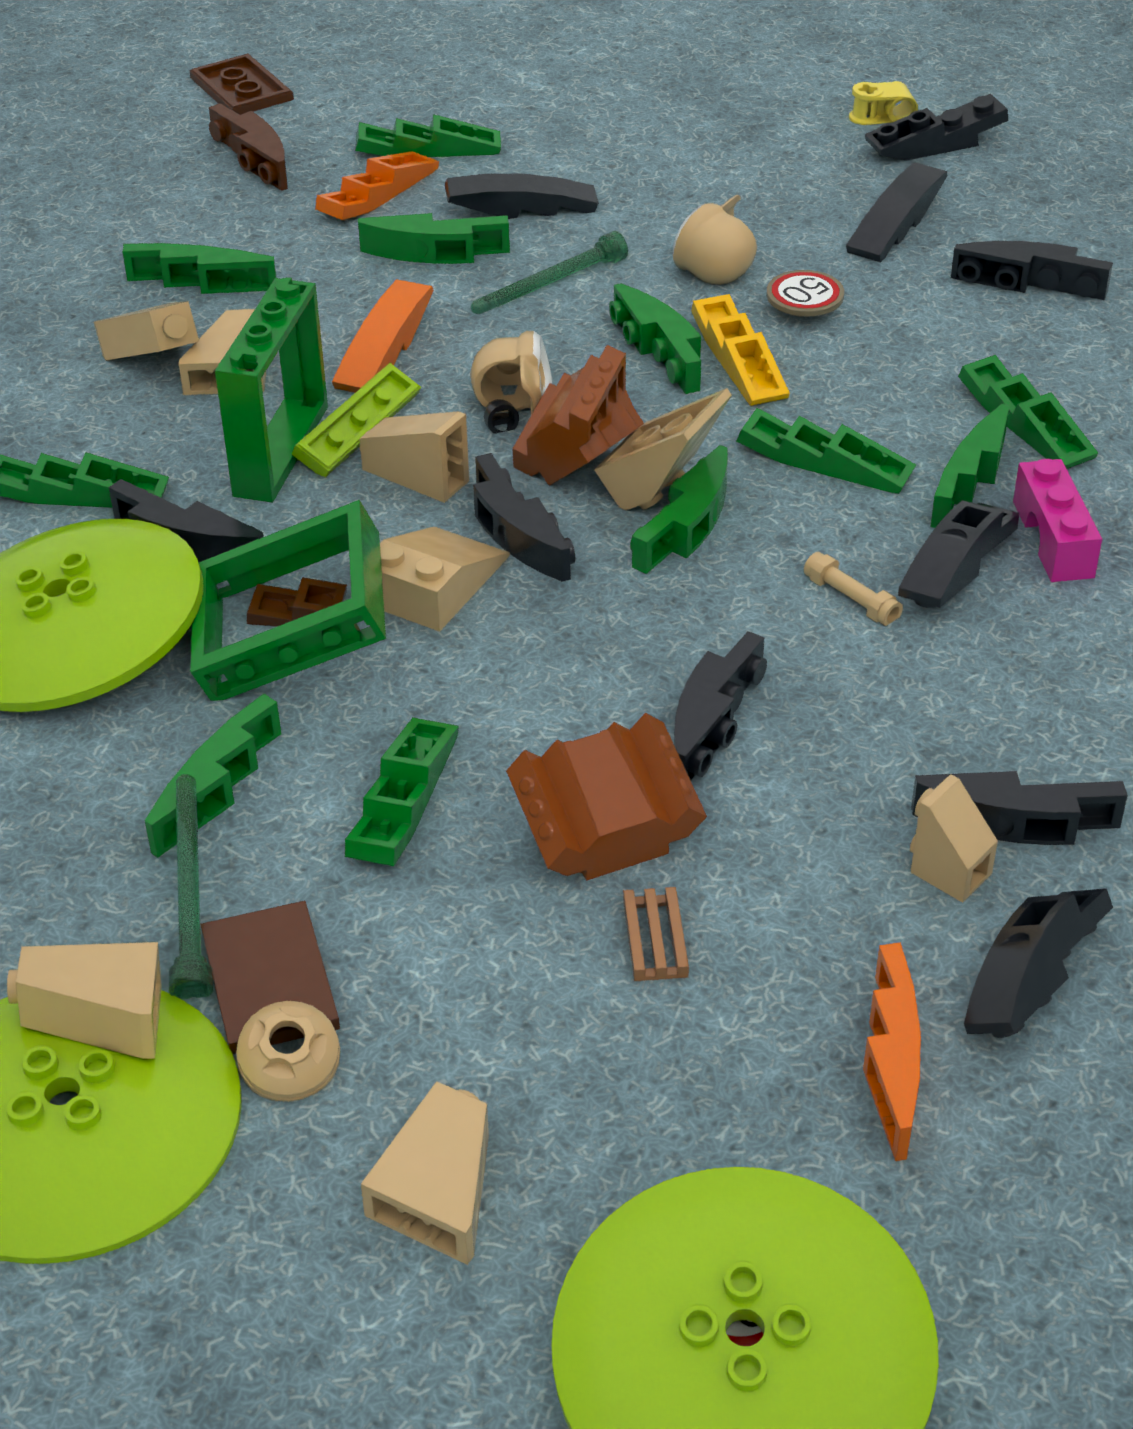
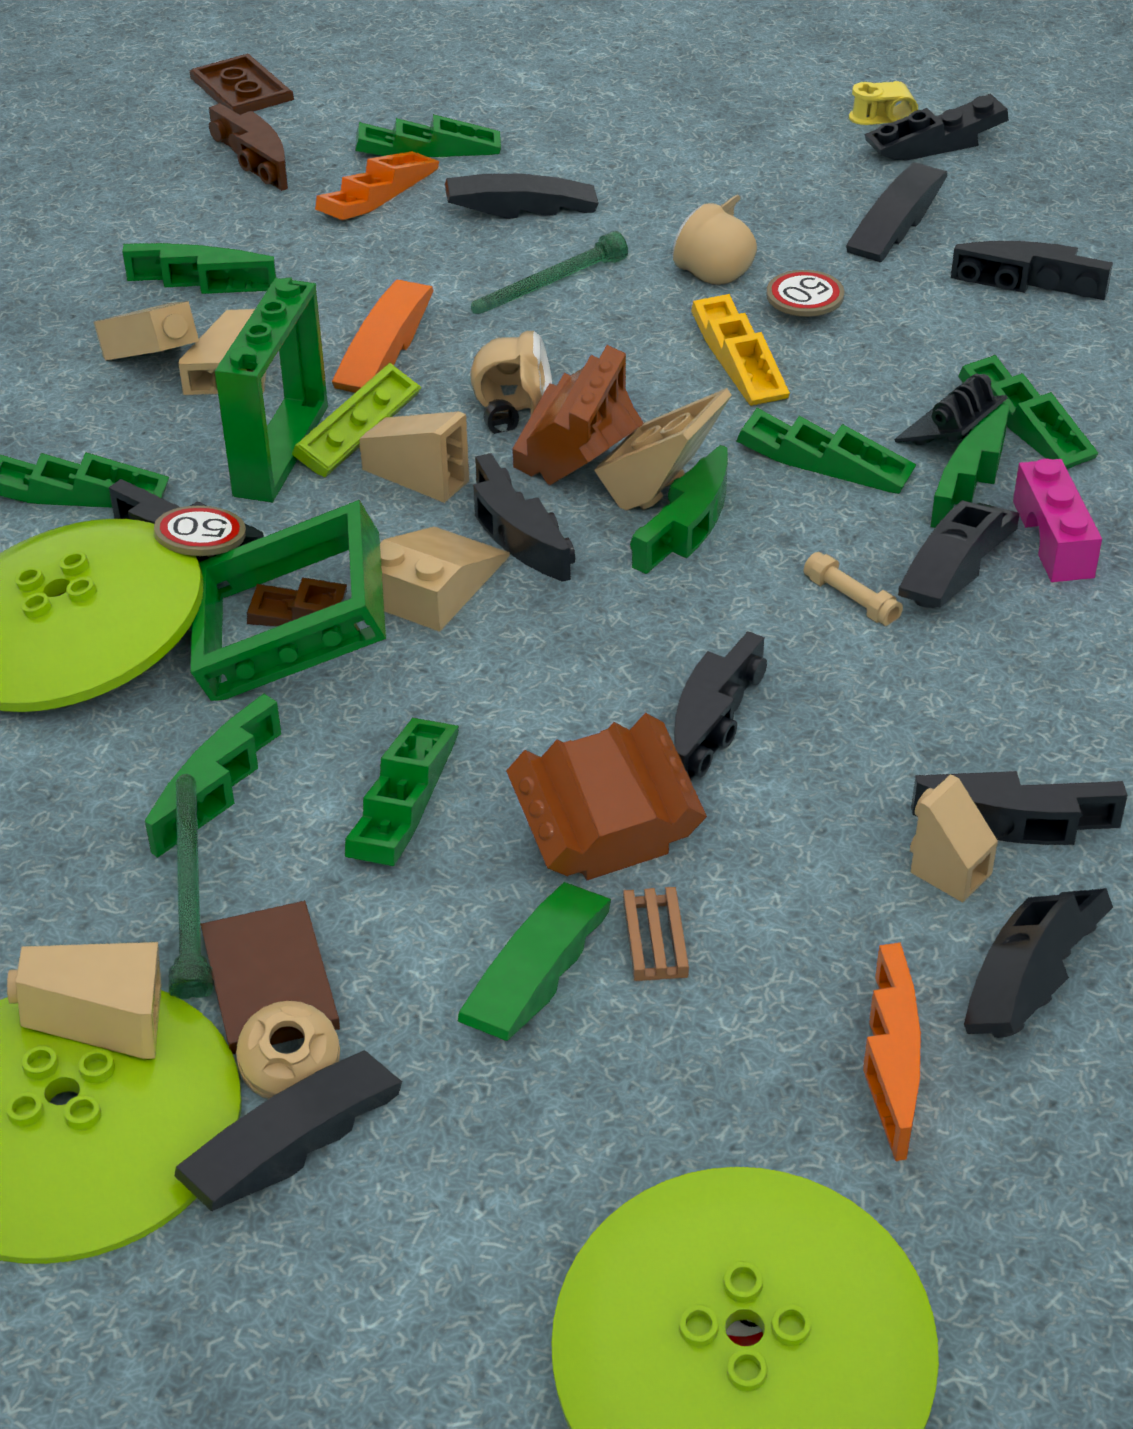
(199, 530): none -> piece
(280, 1132): none -> black slope
(434, 1174): tan slope -> none
(435, 242): green slope -> none
(533, 960): none -> green slope
(660, 331): green slope -> none
(955, 413): none -> black hinge

